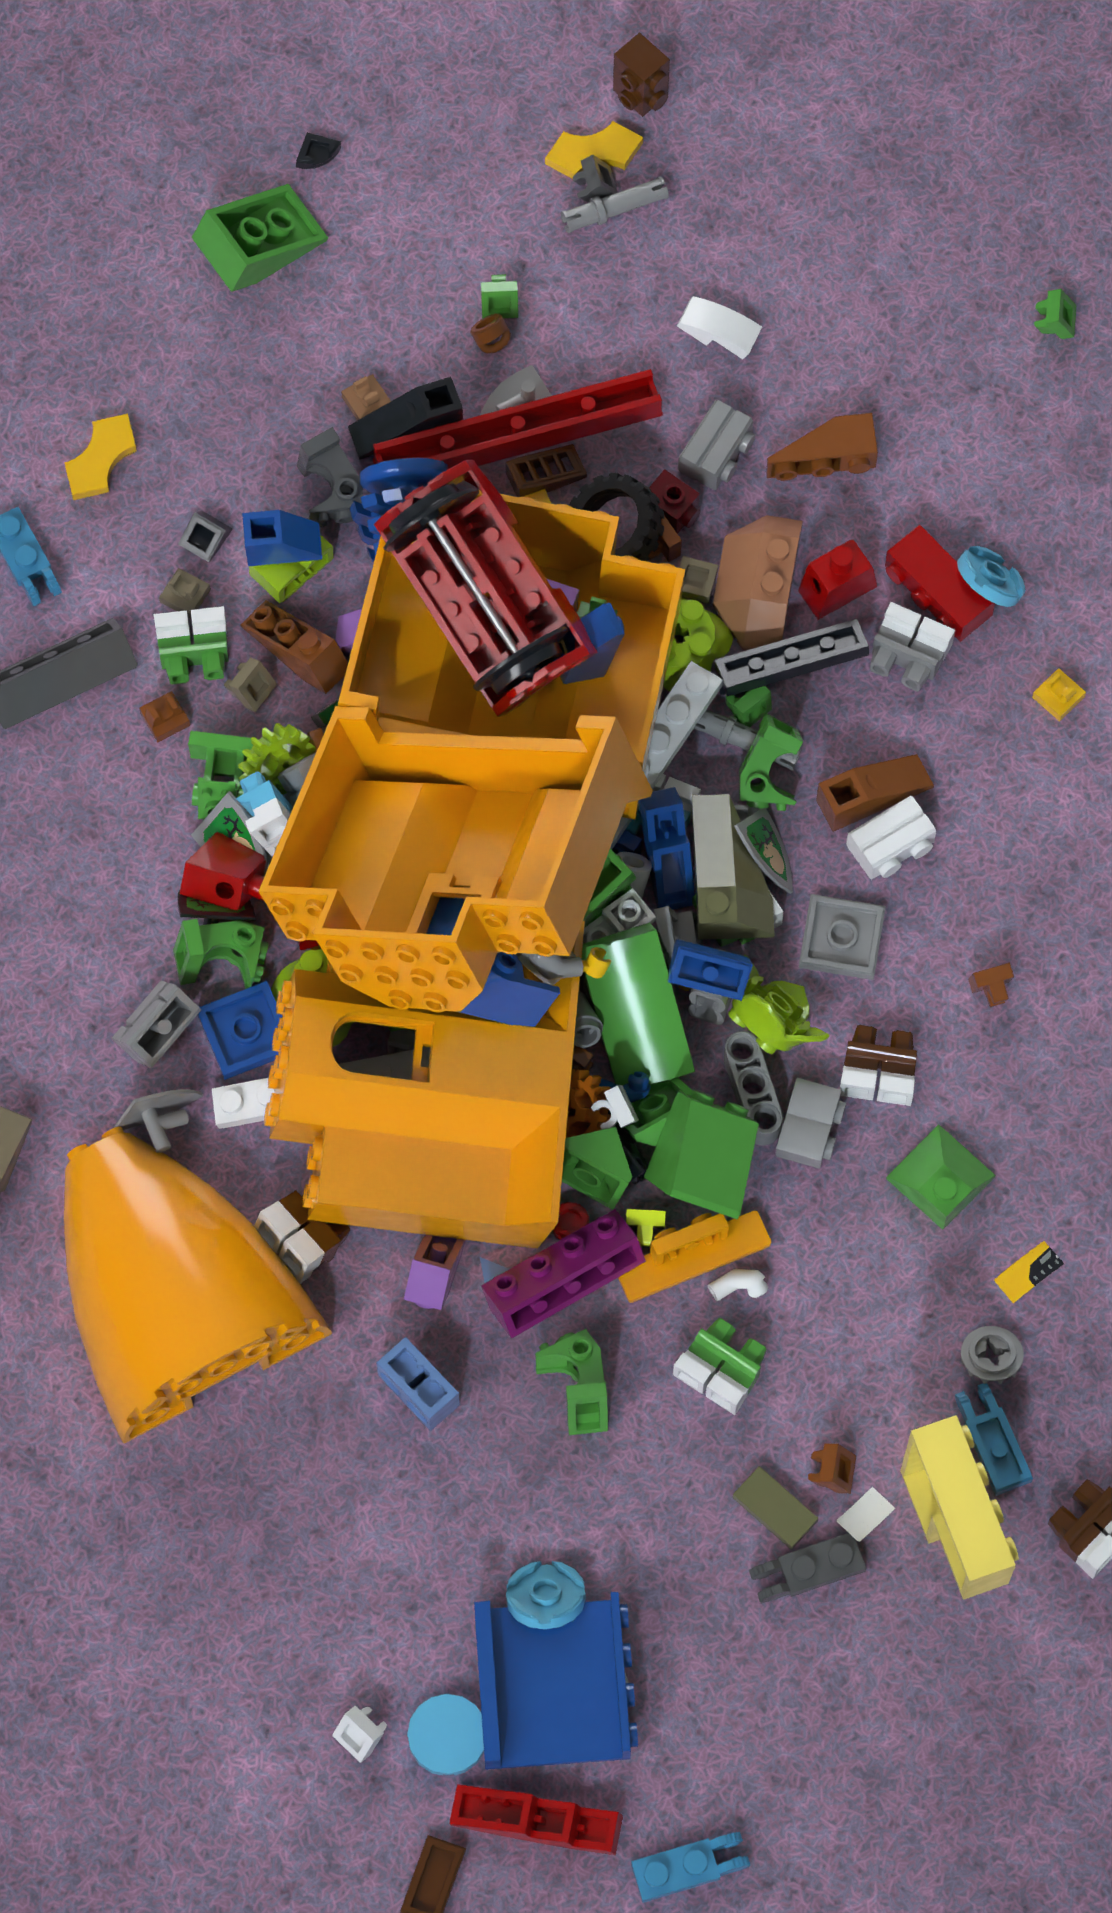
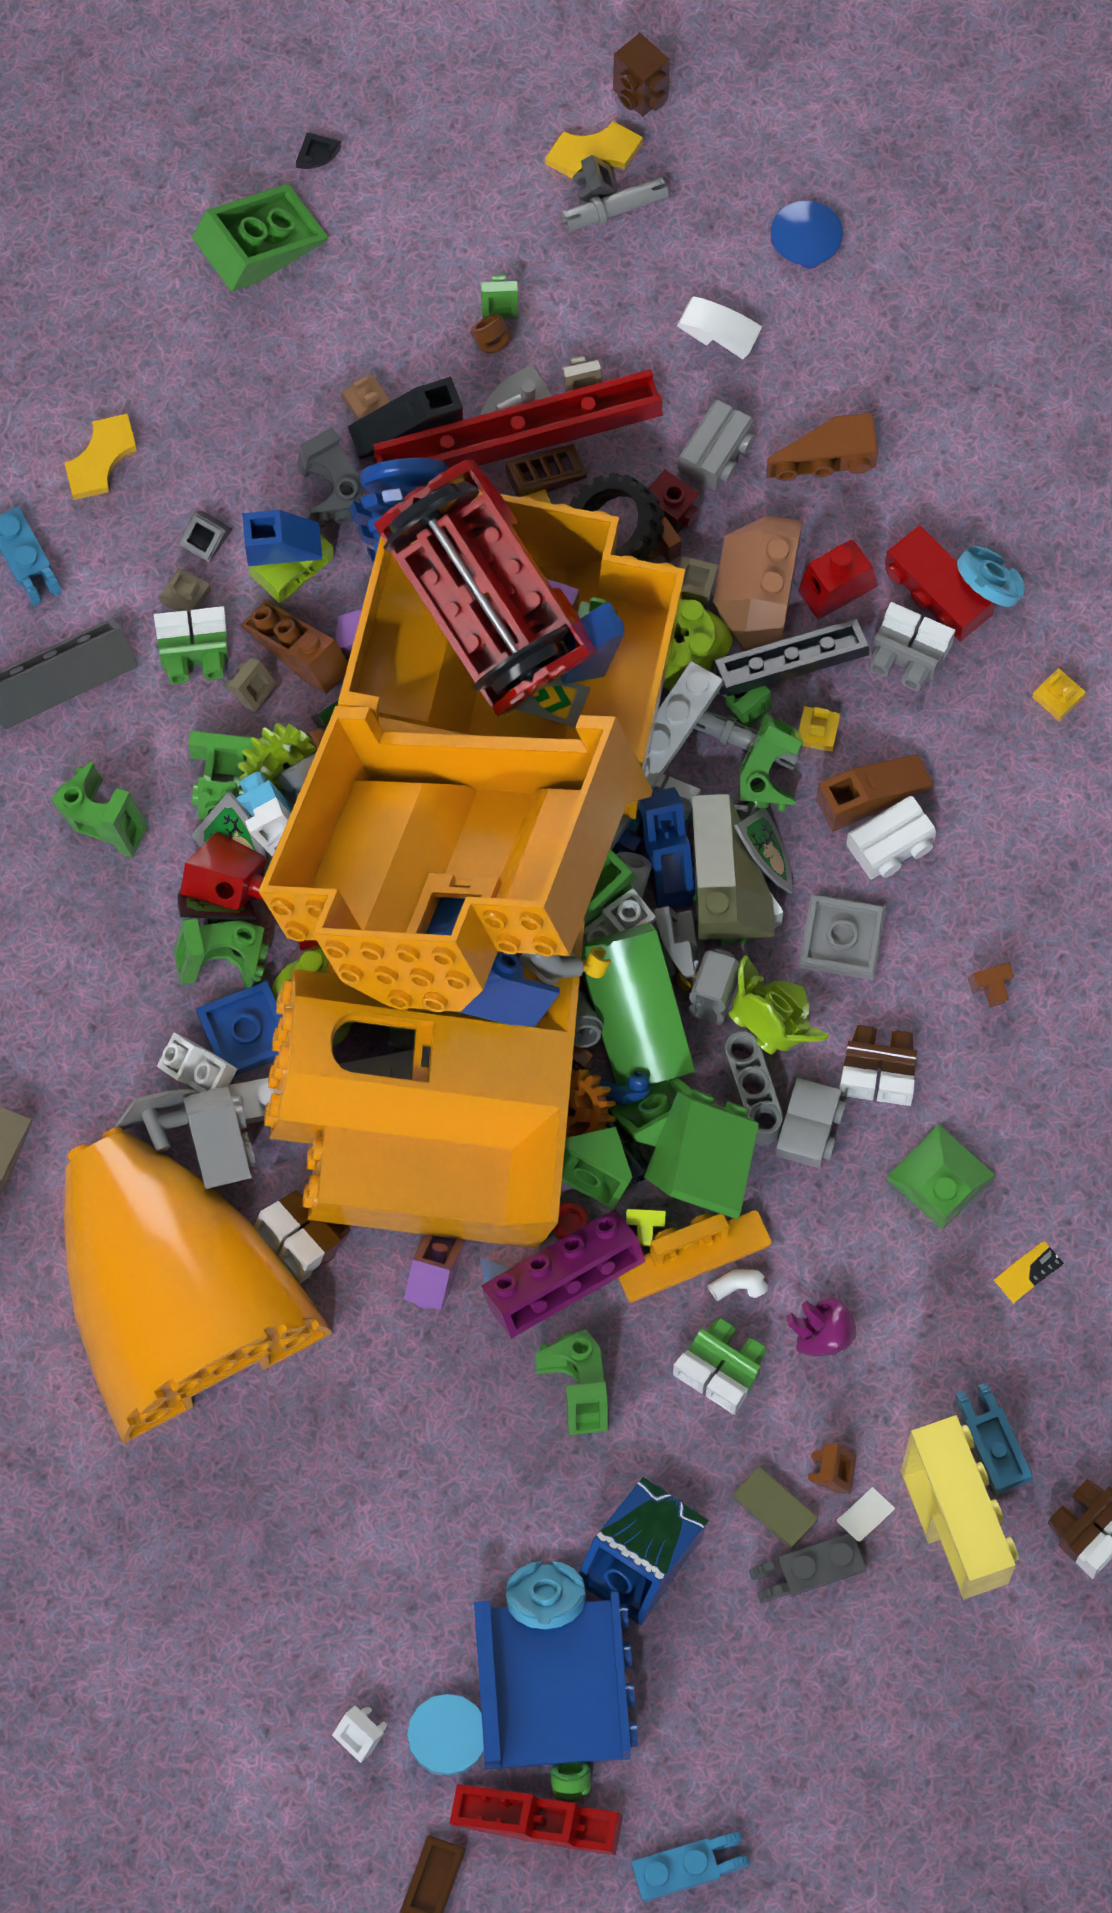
(113, 822): none -> bright green tile
(156, 1023): light grey brick -> none
(164, 716): dark orange tile -> none
(195, 1065): none -> white slope
(215, 1129): none -> light grey brick
(418, 1383): medium blue brick -> none
(557, 702): none -> sticker
(570, 1781): none -> bright green tile
(581, 373): none -> dark tan tile
(619, 1106): white tile -> none
(642, 1548): none -> slope
(709, 969): blue slope -> none
(806, 233): none -> blue dish
(819, 728): none -> yellow tile
(825, 1330): none -> magenta piece
(1000, 1342): light grey gear -> none
(1059, 313): bright green tile -> none

